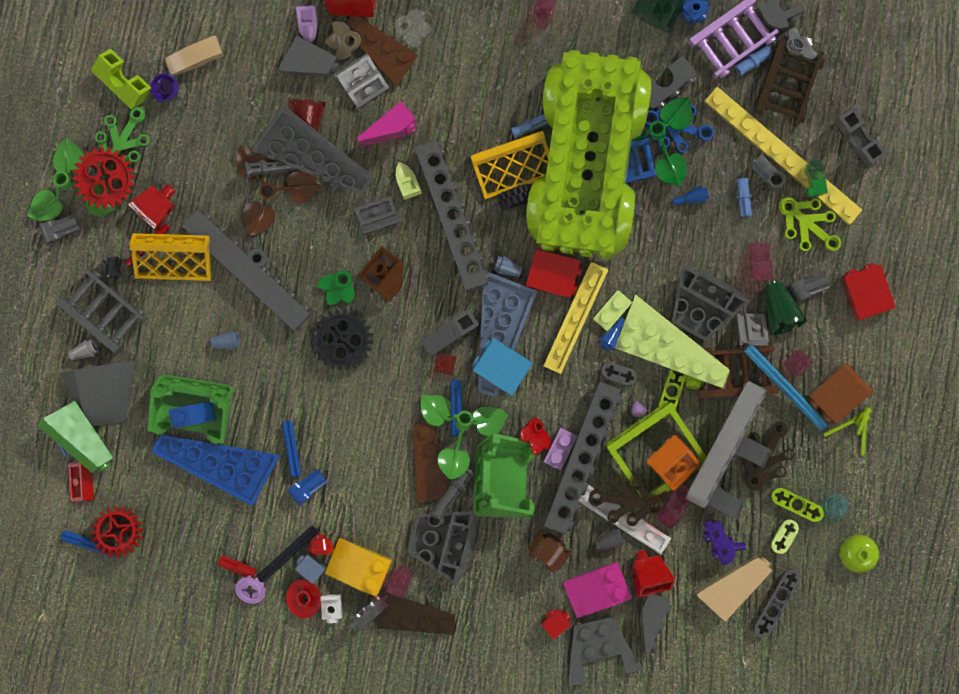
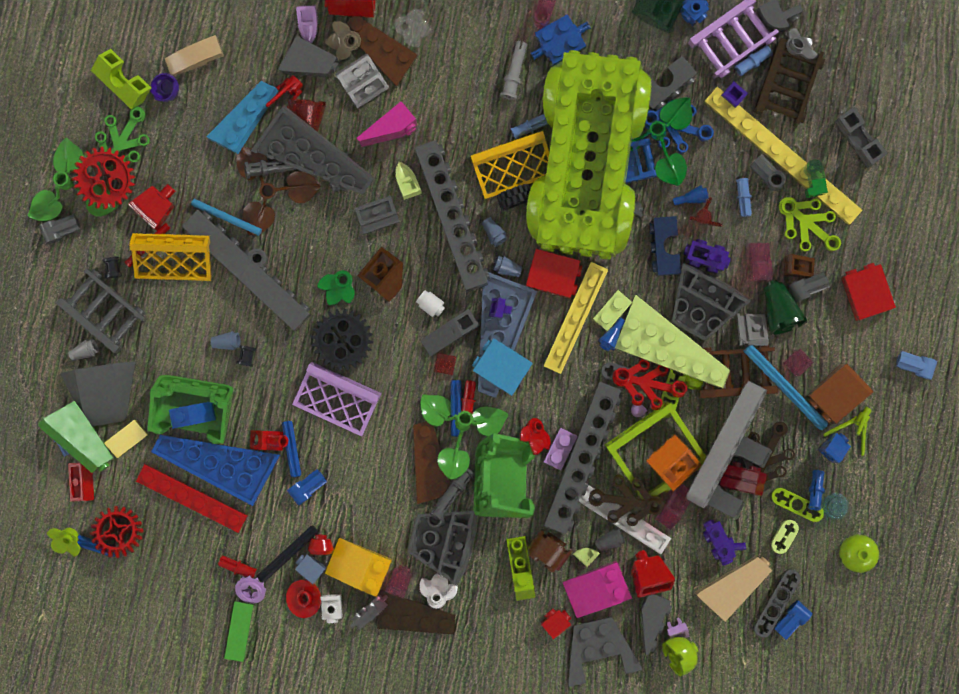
(64, 541): none -> lime plate
(126, 438): none -> light yellow slope
(192, 498): none -> red plate
(226, 217): none -> dark azure bar
(239, 631): none -> bright green tile
(242, 120): none -> dark azure wing
(246, 356): none -> black bush
(268, 440): none -> red bracket
(291, 85): none -> red plant
(339, 382): none -> lavender fence
(430, 304): none -> white brick
(437, 587): none -> white plate
(468, 399): none -> red axle
(494, 232): none -> sand blue cone
(499, 308): none -> dark purple tile
(512, 79): none -> light grey pin
(520, 568): none -> lime slope
(560, 38): none -> blue plate
(586, 555): none -> yellowish green tile
(646, 383): none -> red plant
(664, 263): none -> dark blue arch
(678, 631): none -> lavender tile
(681, 654): none -> lime cylinder
(704, 216): none -> clear red plant
(713, 258): none -> dark purple brick
(734, 94): none -> dark purple slope
(743, 479): none -> dark red brick
(796, 616): none -> blue piece
(798, 266): none -> reddish brown slope
(816, 490): none -> blue pin
(835, 447): none -> blue slope
(921, 366): none -> medium blue piece

